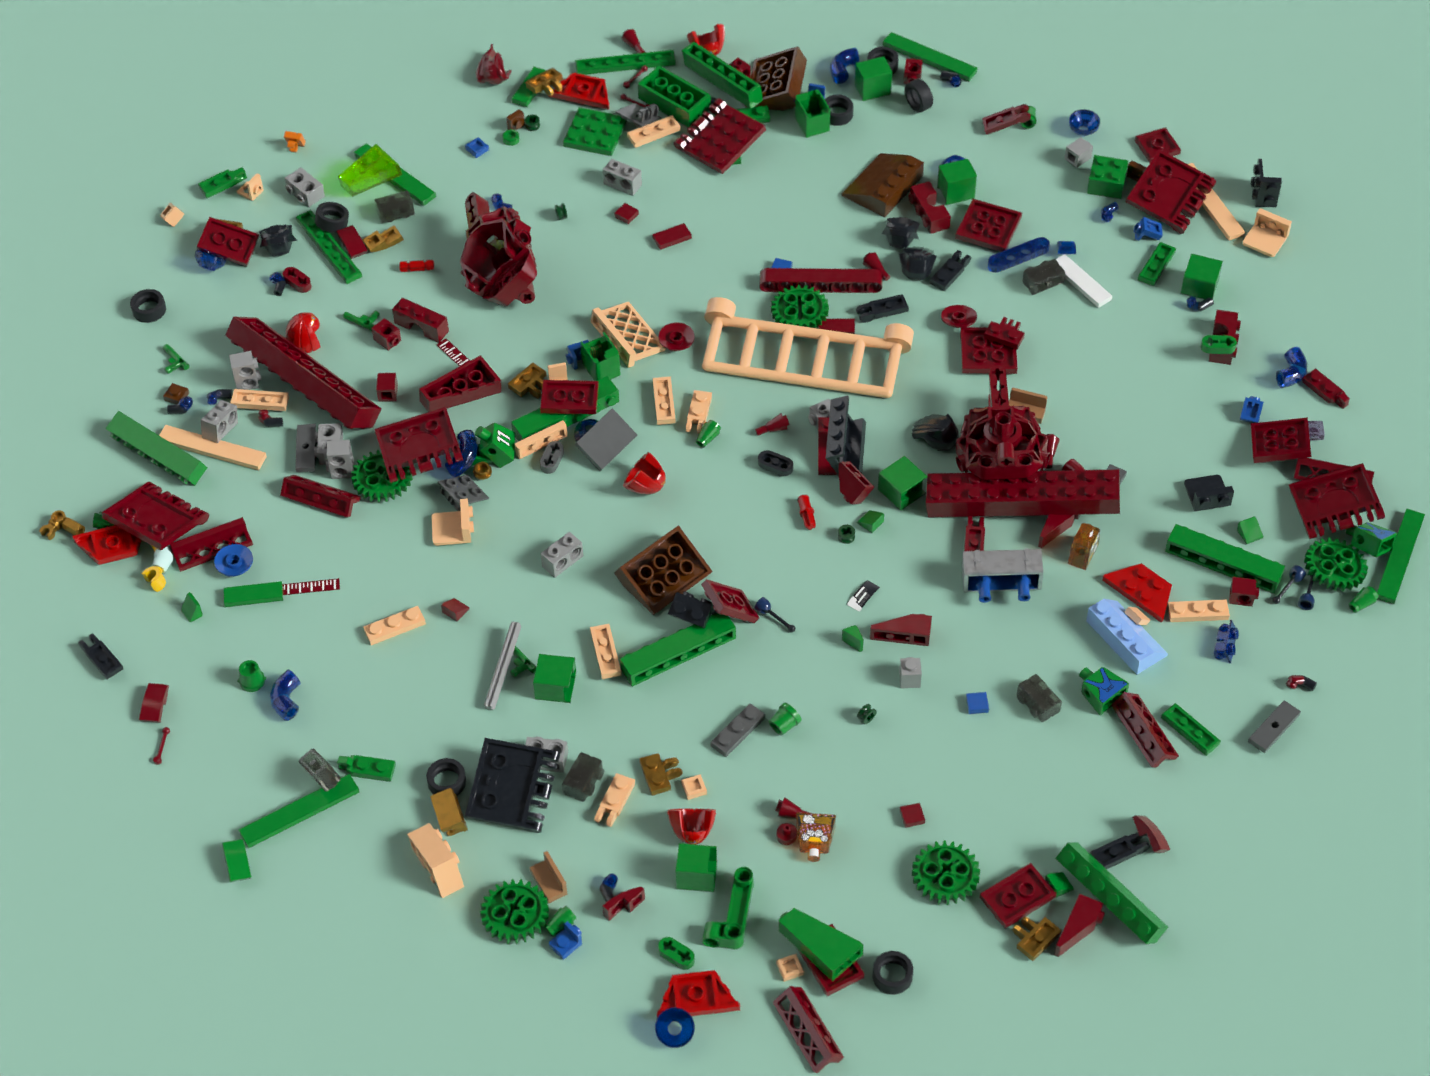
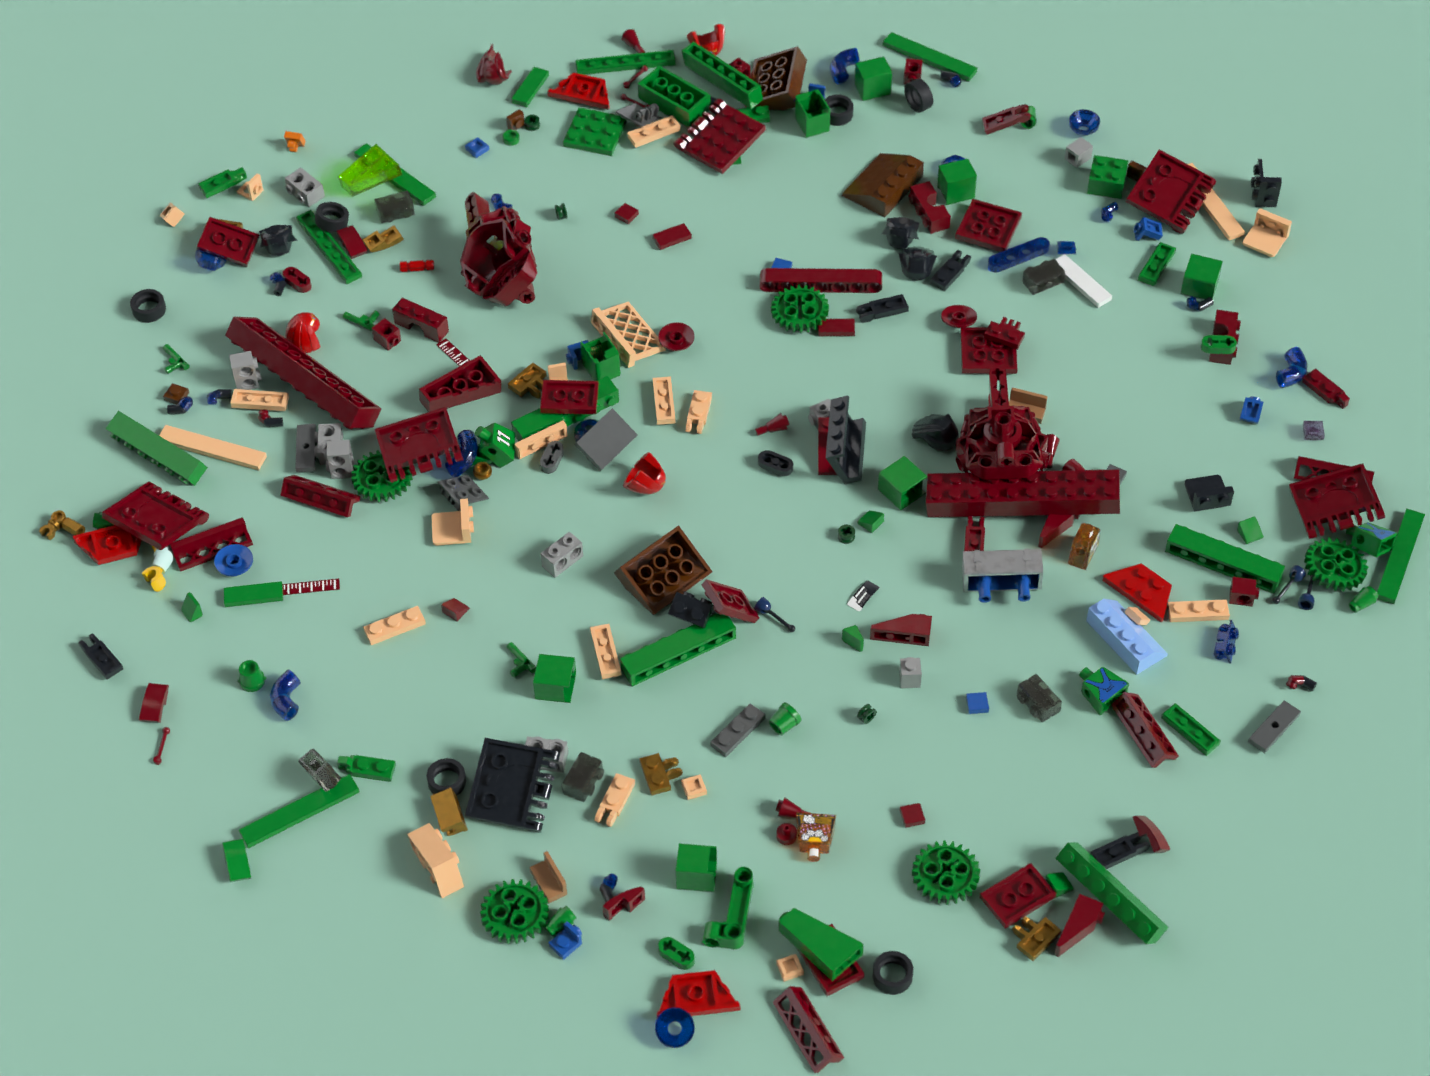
(219, 421): light grey brick -> none
(387, 387): dark red brick -> none
(502, 665): light grey axle -> none
(544, 81): pearl gold hinge -> none
(622, 177): light grey brick -> none
(691, 825): red hair -> none
(709, 431): green cone -> none
(721, 314): light nougat fence -> none
(806, 512): red axle -> none
(853, 483): dark red slope -> none
(872, 261): dark red cone -> none
(888, 53): black tyre -> none
(1155, 140): dark red tile -> none
(1280, 440): dark red plate -> none

